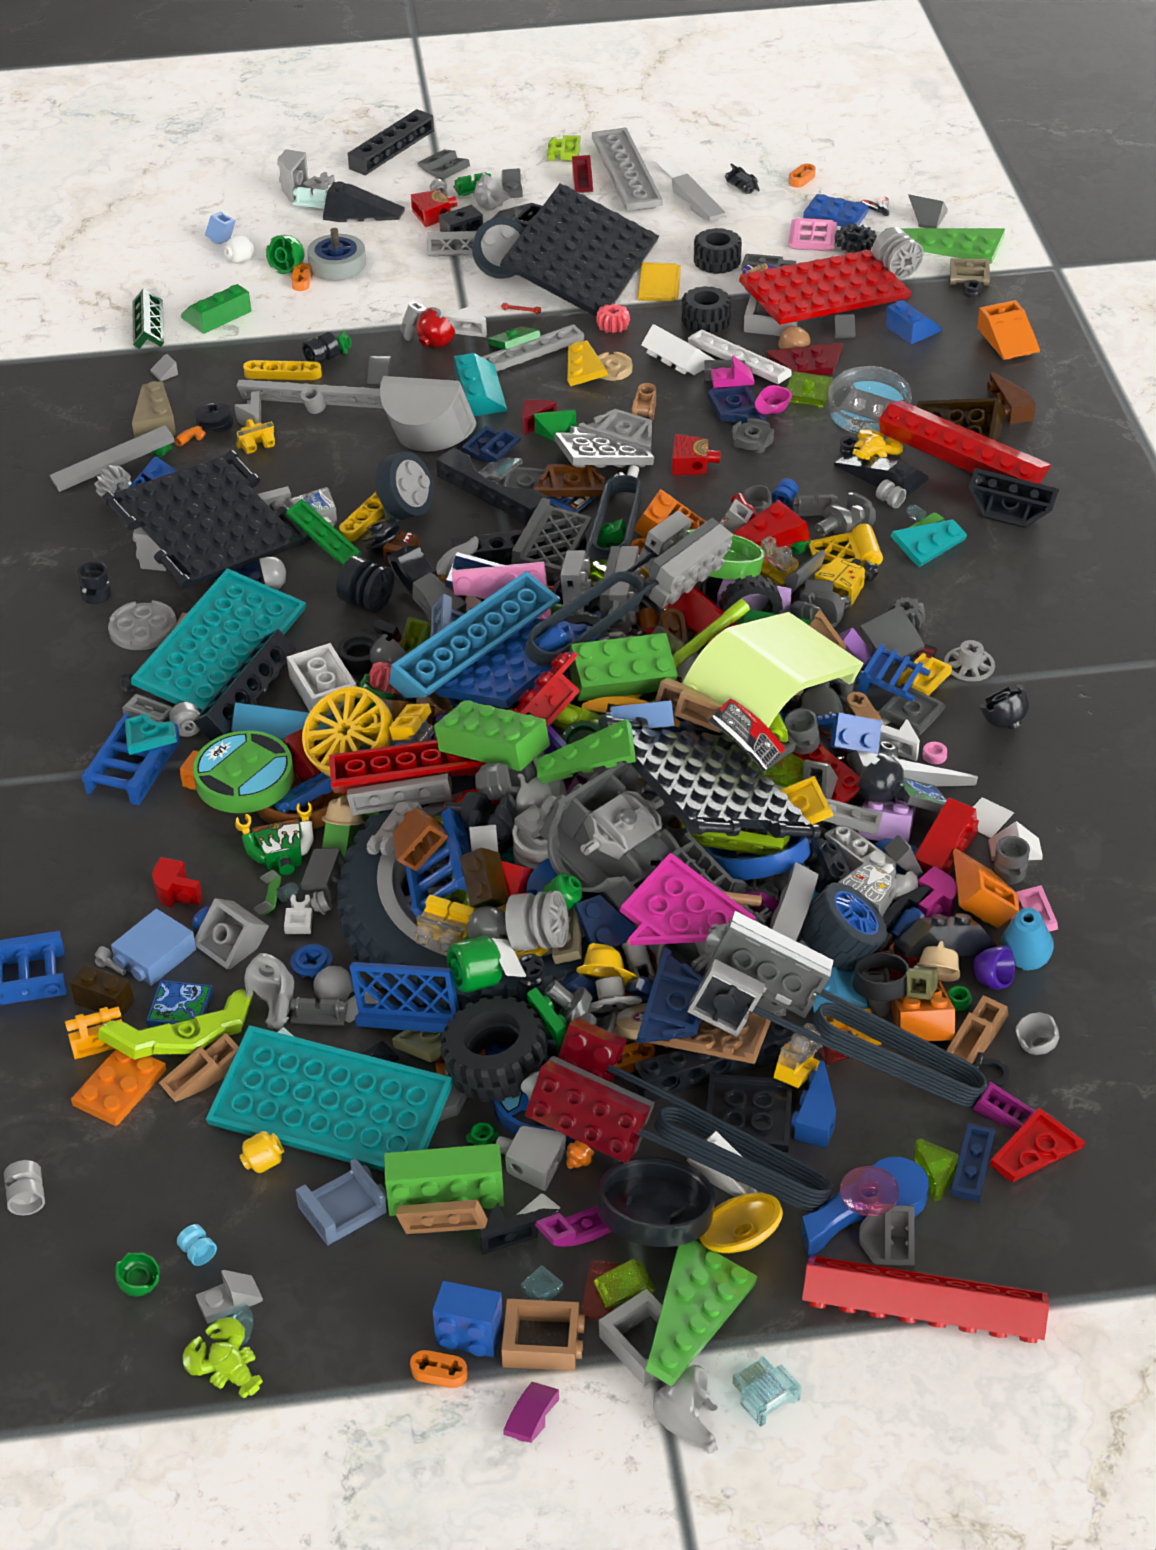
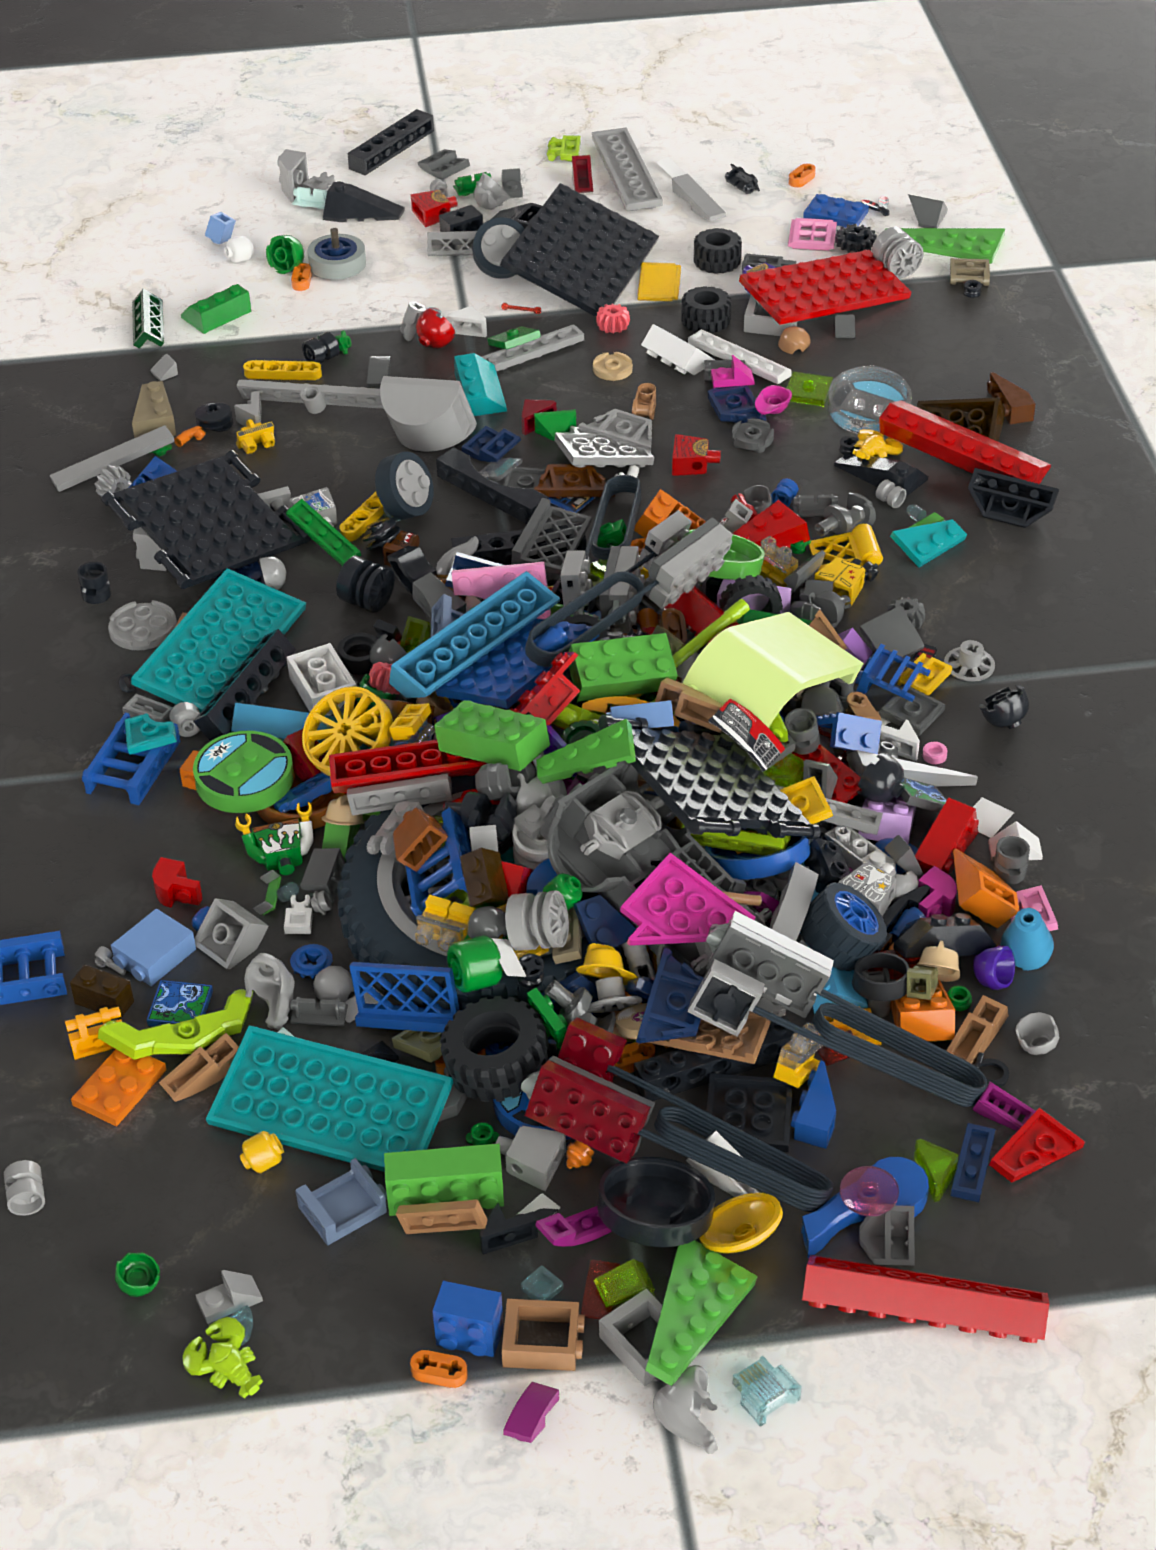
(198, 1247): medium azure wheel -> none
(583, 364): yellow wing -> none
(809, 359): dark red wing -> none
(909, 322): blue slope -> none
(1007, 329): orange slope -> none

